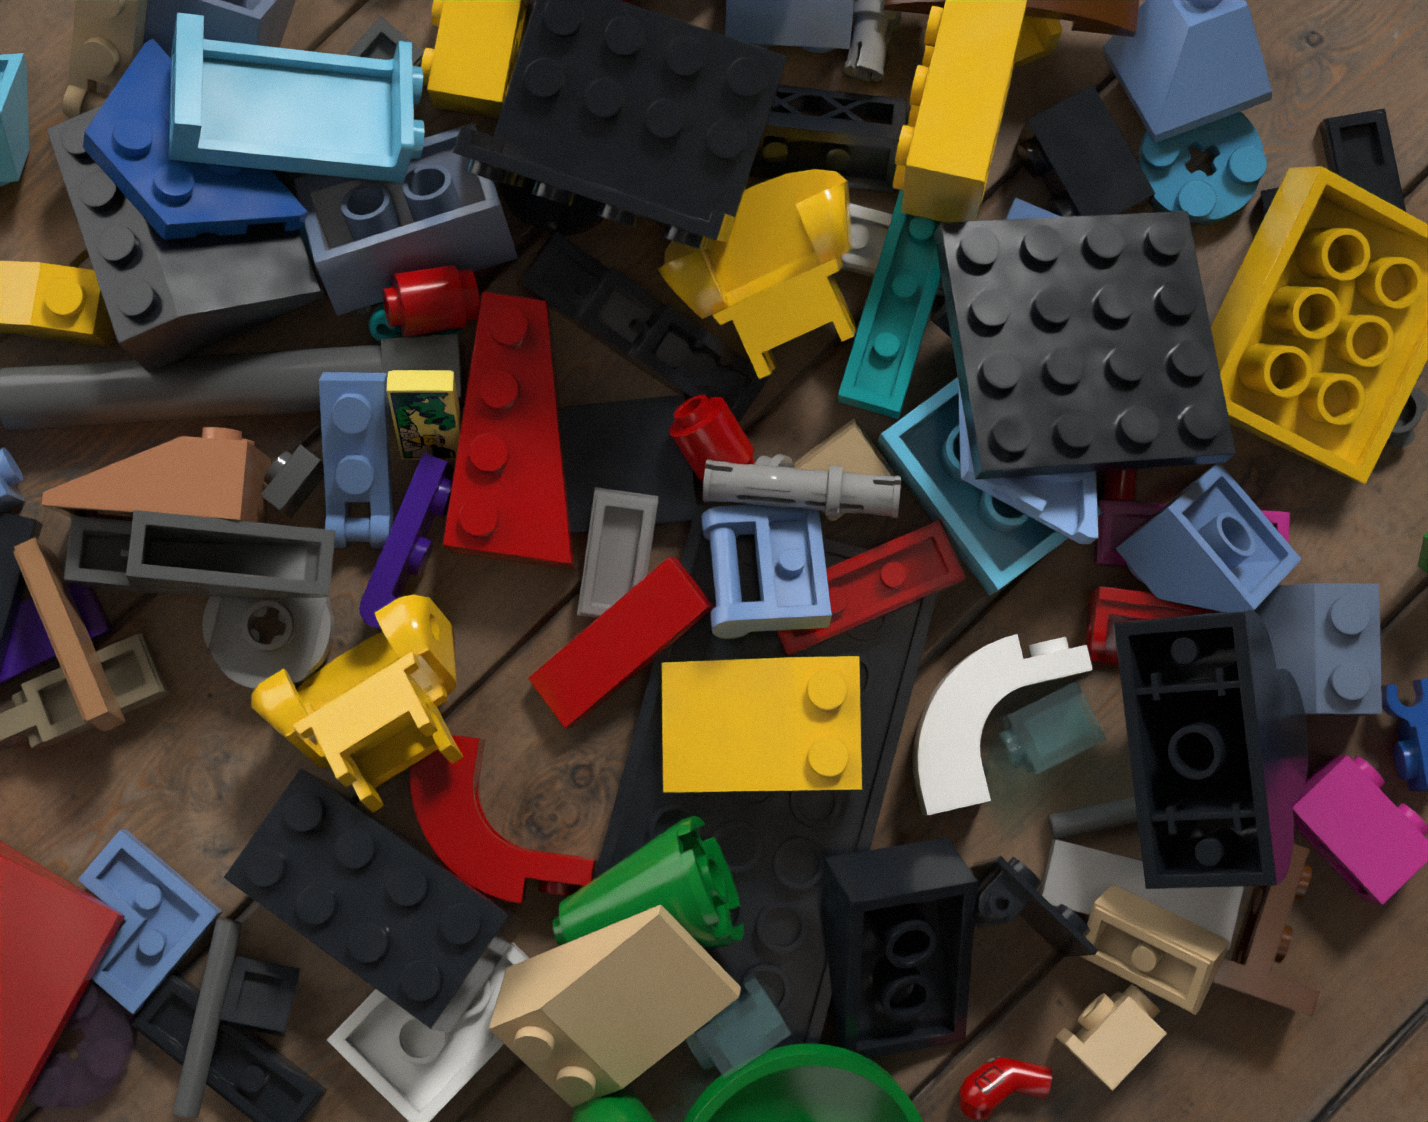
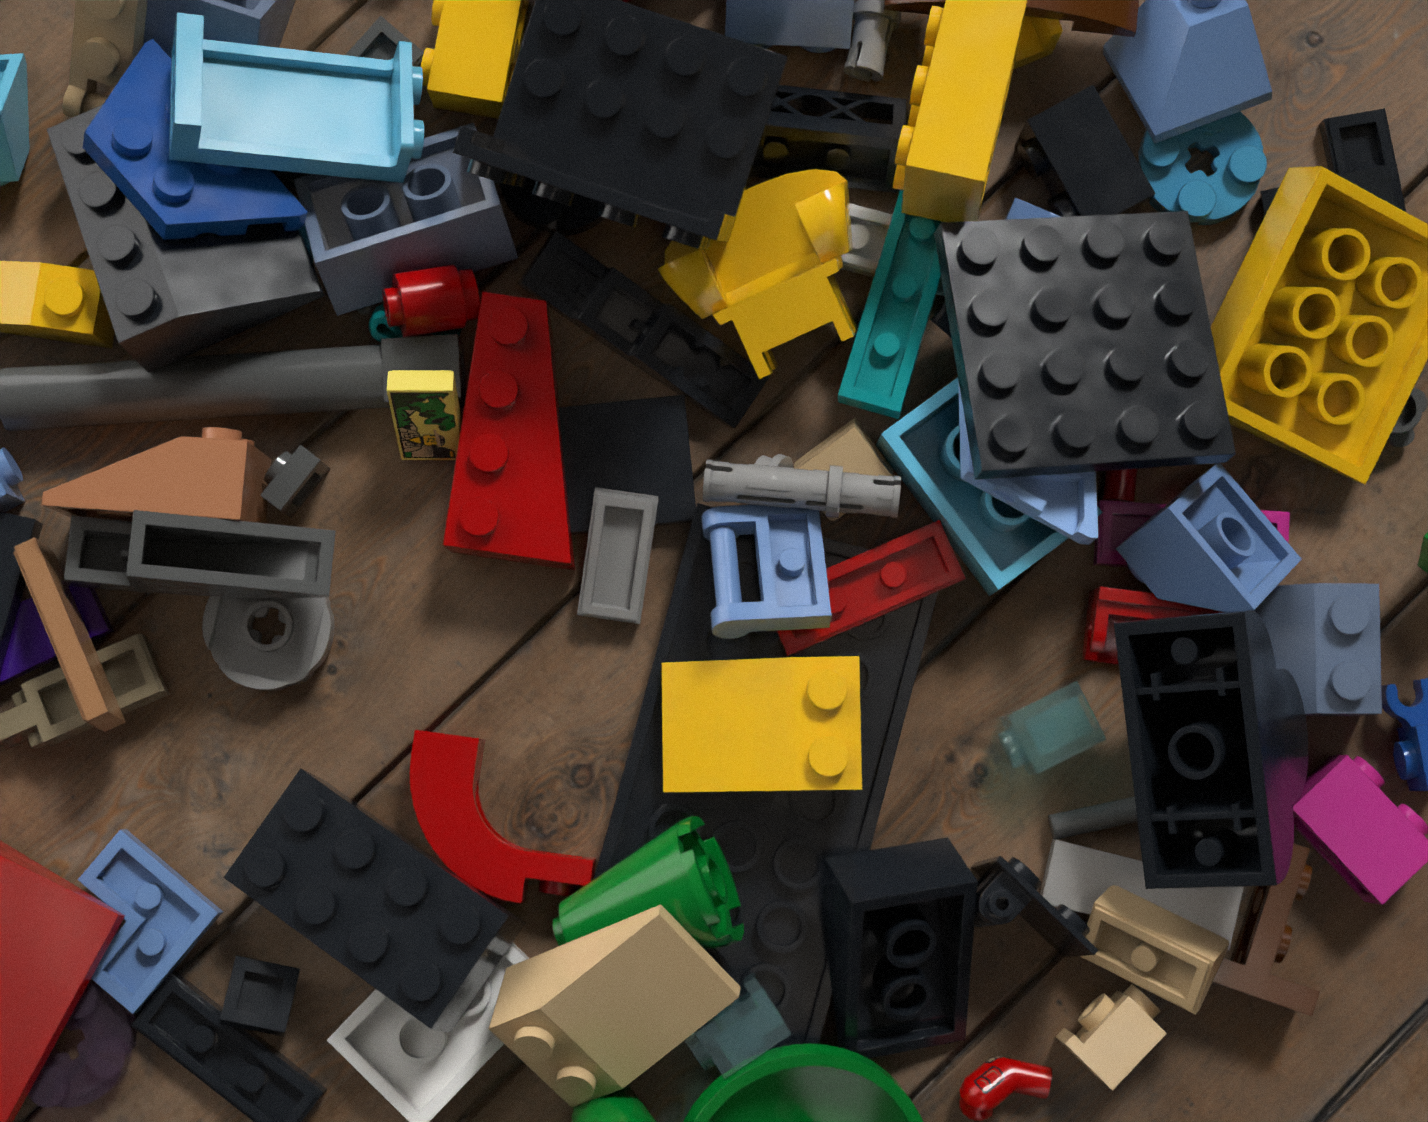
(207, 1018): dark grey bar -> none
(356, 455): medium blue plate -> none
(373, 704): yellow piece -> none
(406, 545): dark purple plate -> none
(621, 642): red tile -> none
(709, 430): red brick -> none
(950, 727): white arch -> none

